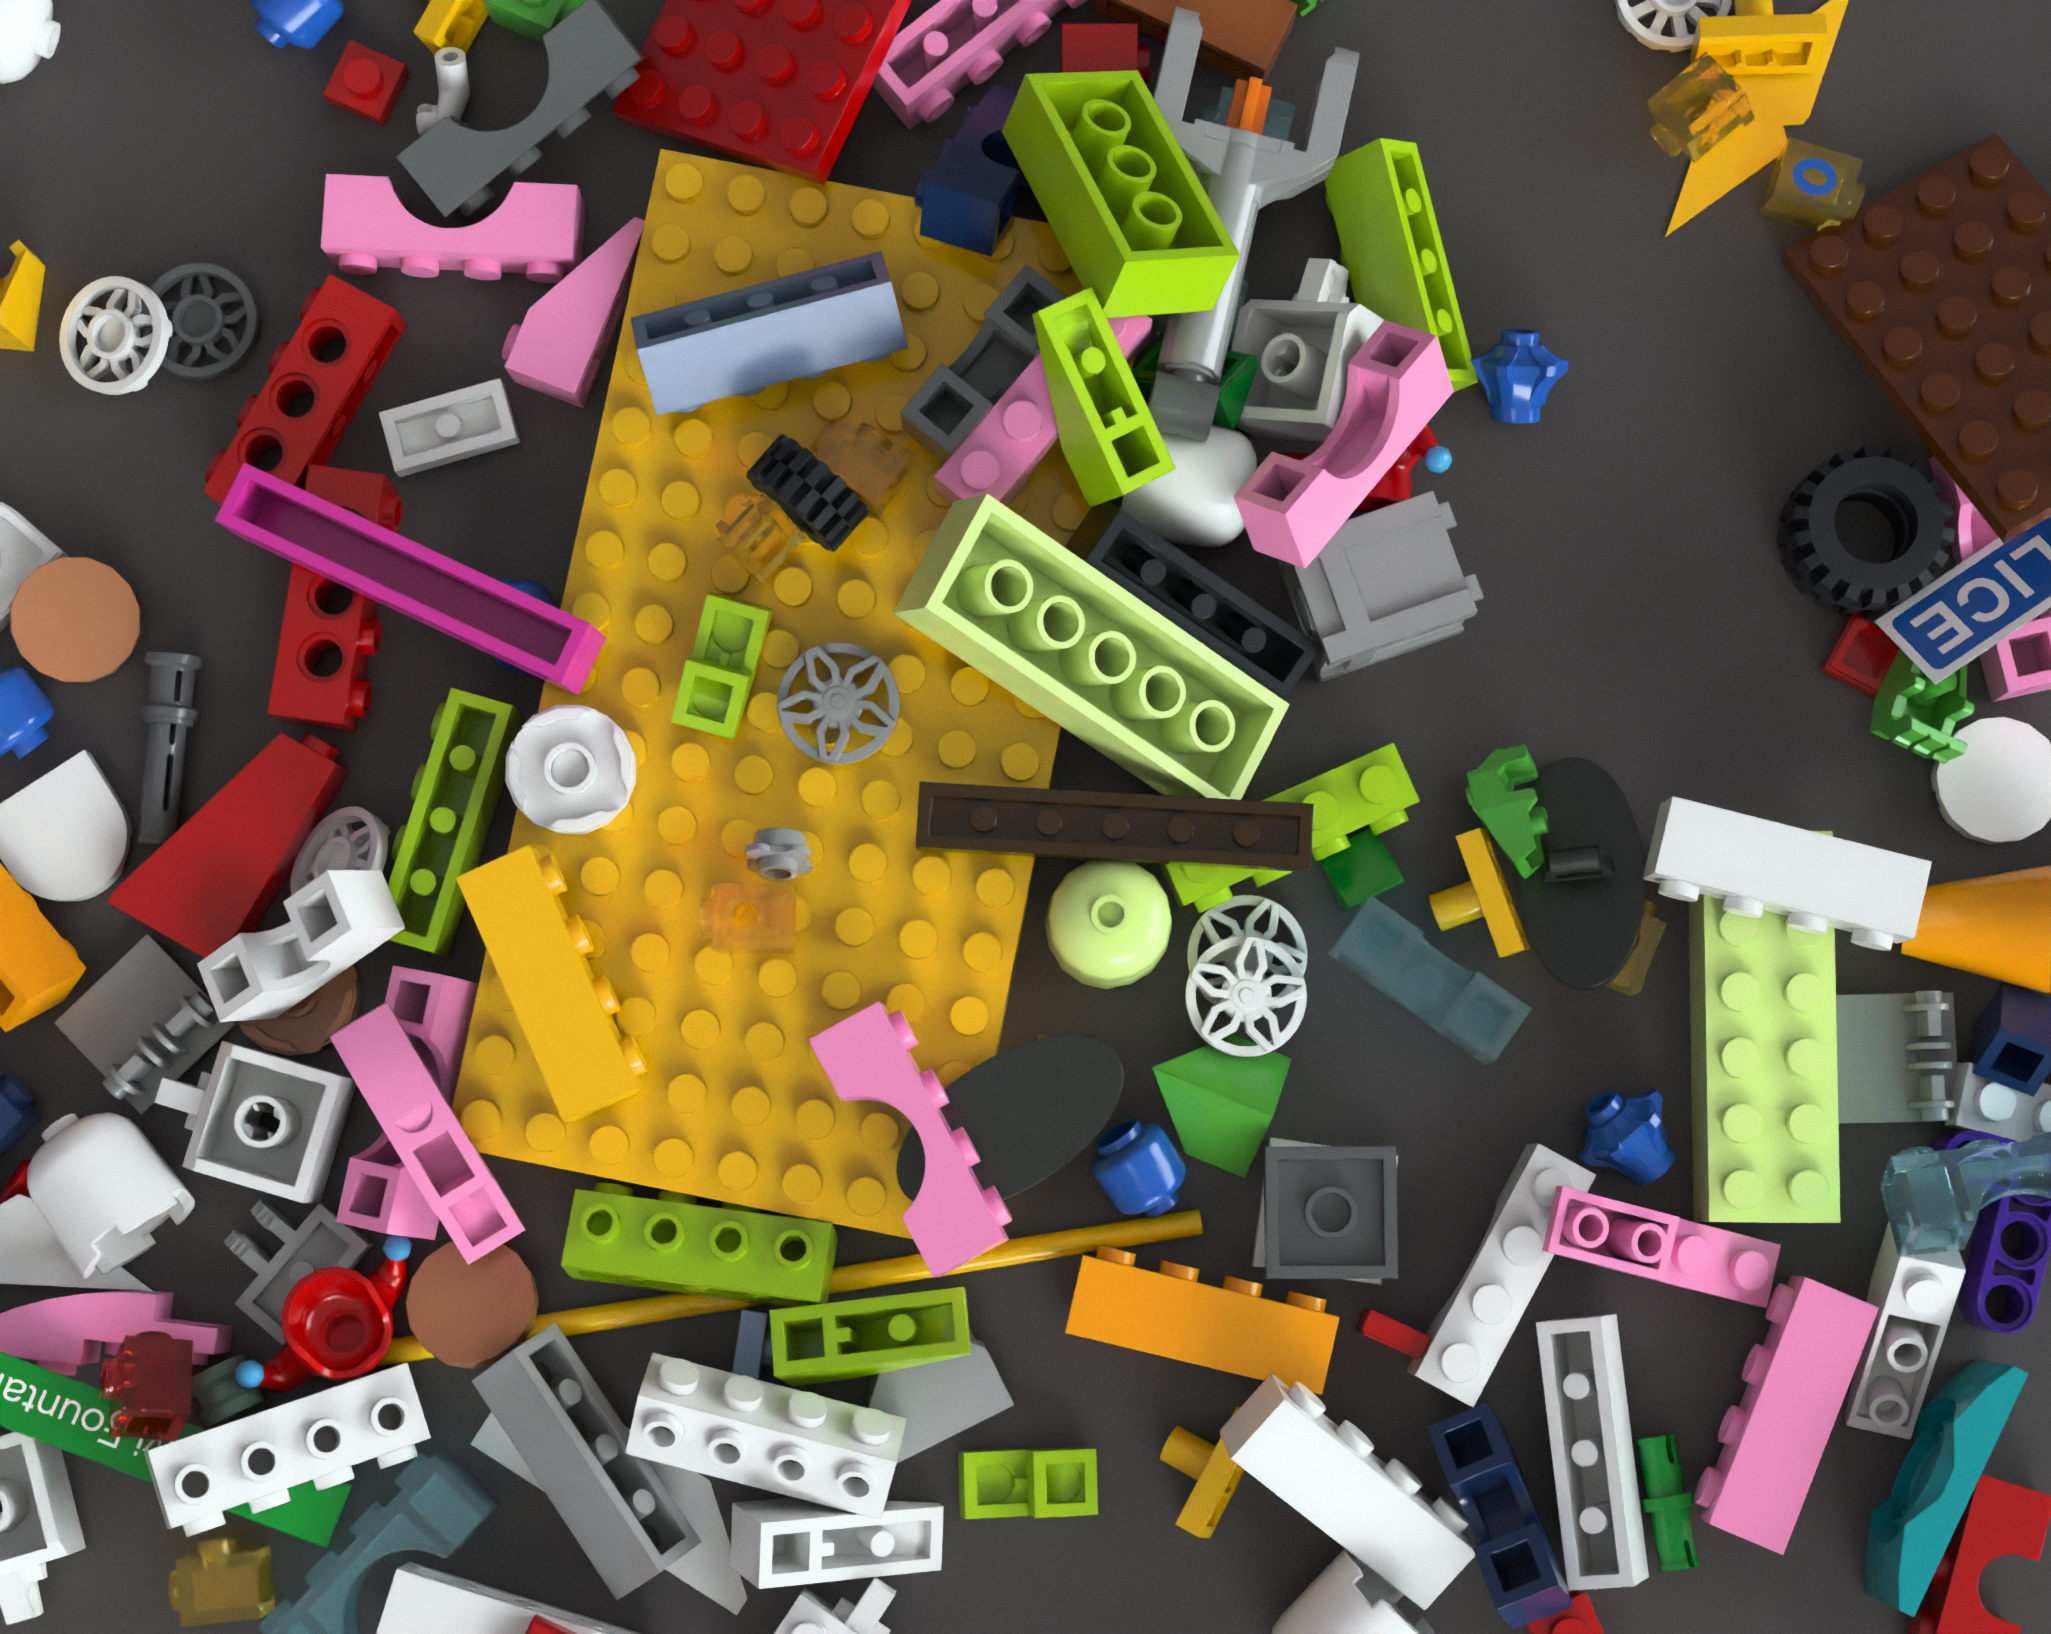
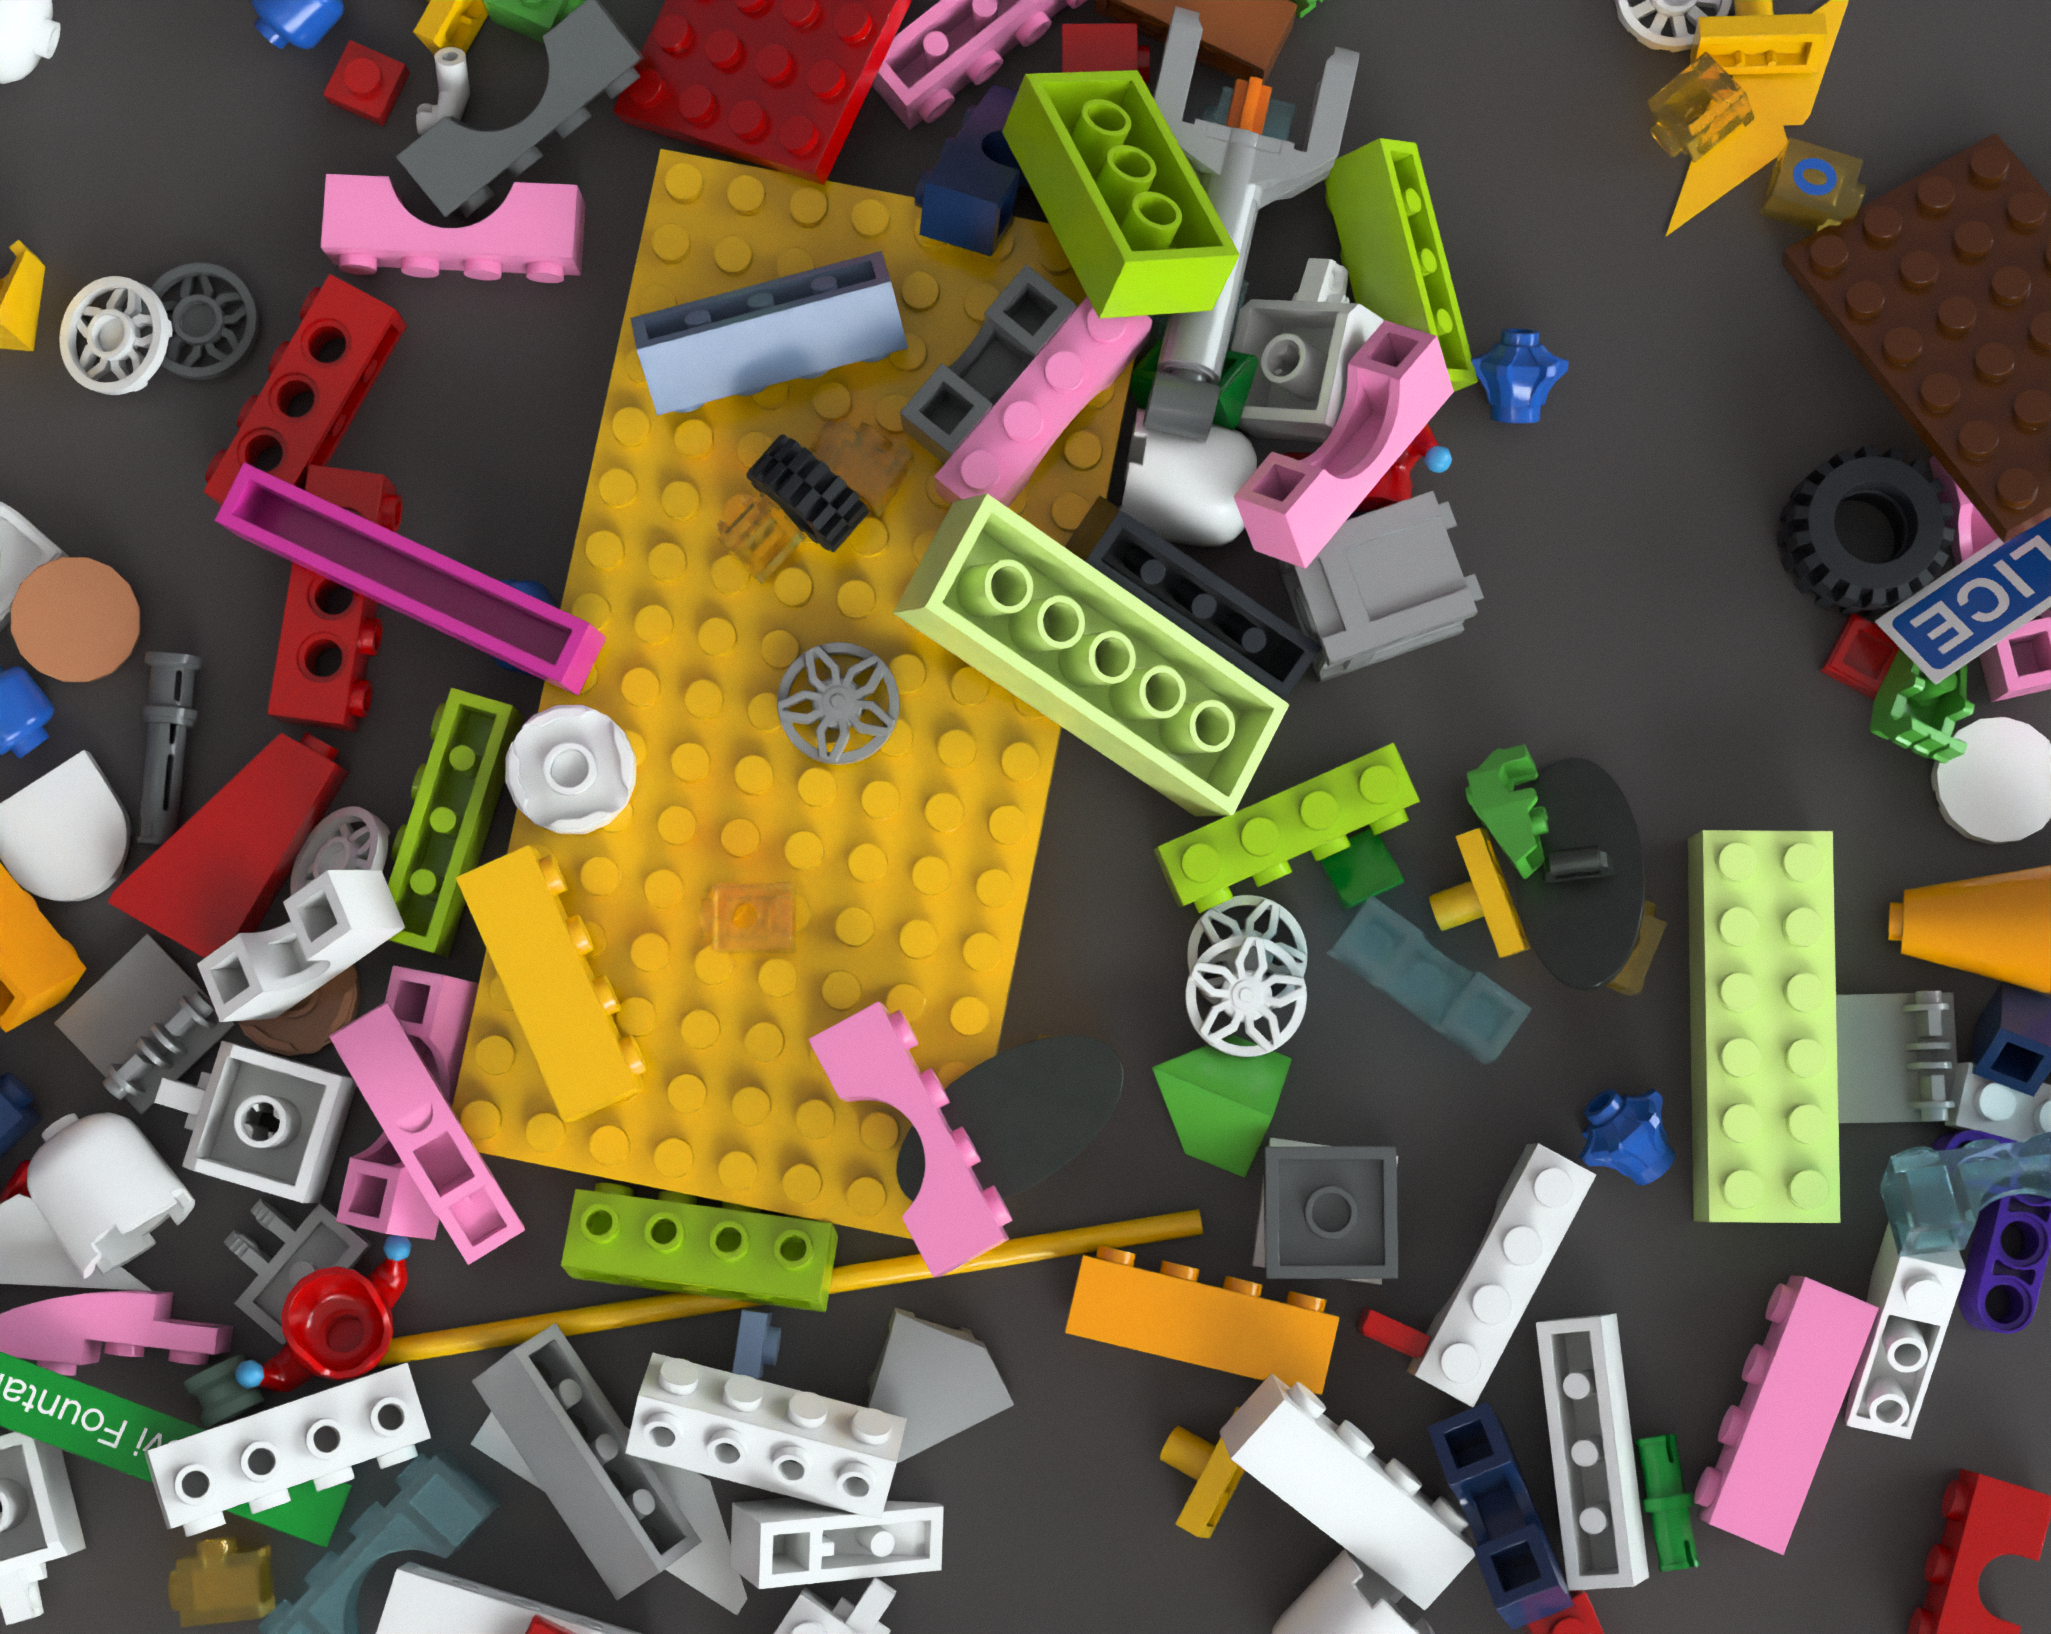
(148, 1386): clear red brick -> none
(449, 427): white plate -> none
(473, 1310): nougat tile -> none
(574, 322): bright pink slope -> none
(721, 665): lime slope -> none
(778, 854): light grey plate -> none
(868, 1336): lime slope -> none
(1028, 1482): lime slope -> none
(1097, 402): lime slope -> none
(1108, 923): yellowish green cylinder -> none
(1114, 826): dark brown plate -> none
(1138, 1168): blue head -> none
(1660, 1247): bright pink slope -> none
(1786, 872): white brick -> none
(1937, 1481): teal slope -> none

